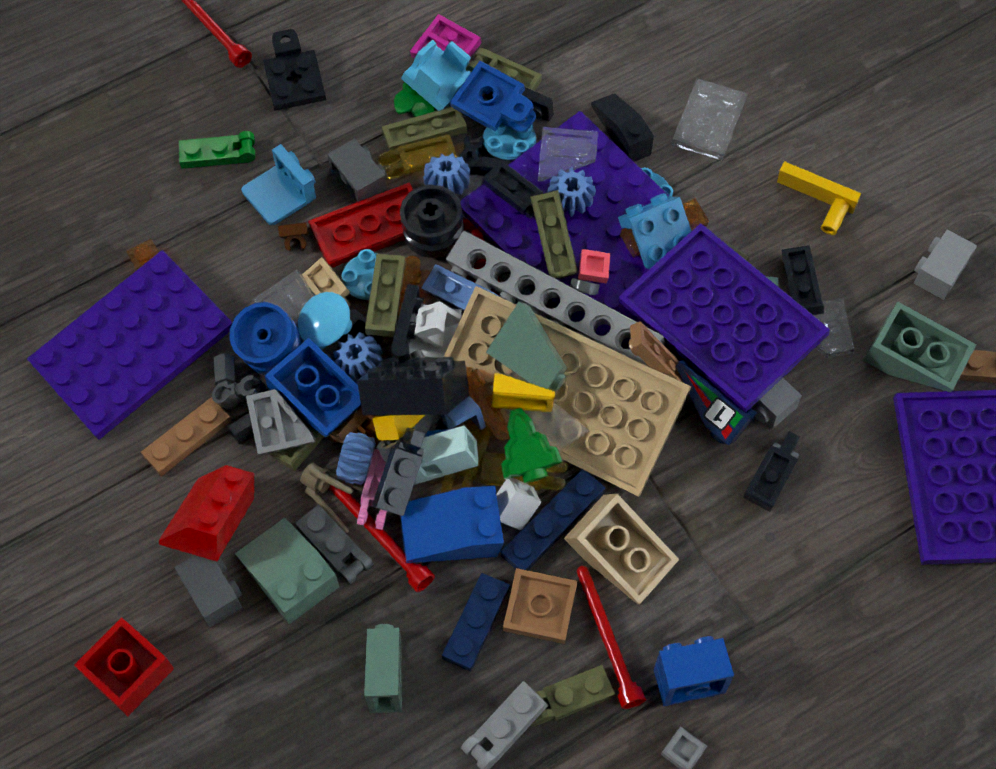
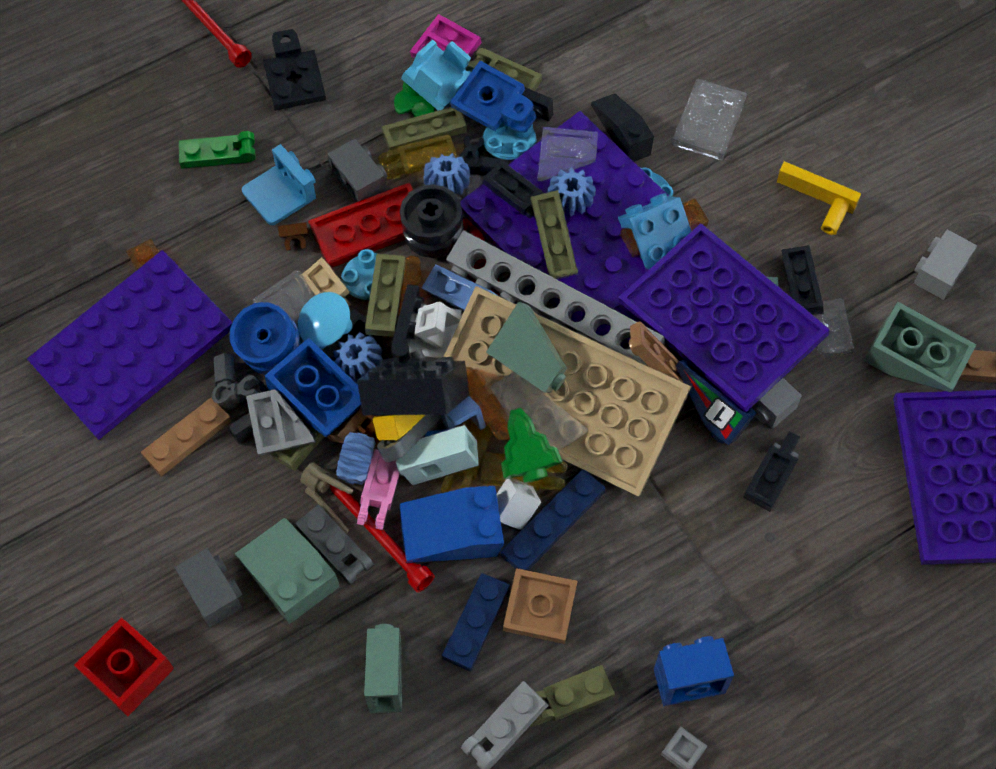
(211, 513): red slope -> none
(400, 473): black hinge -> none
(516, 394): yellow slope -> none
(585, 287): dark grey tile -> none
(594, 266): coral plate -> none
(622, 547): tan slope -> none
(629, 693): red piece -> none

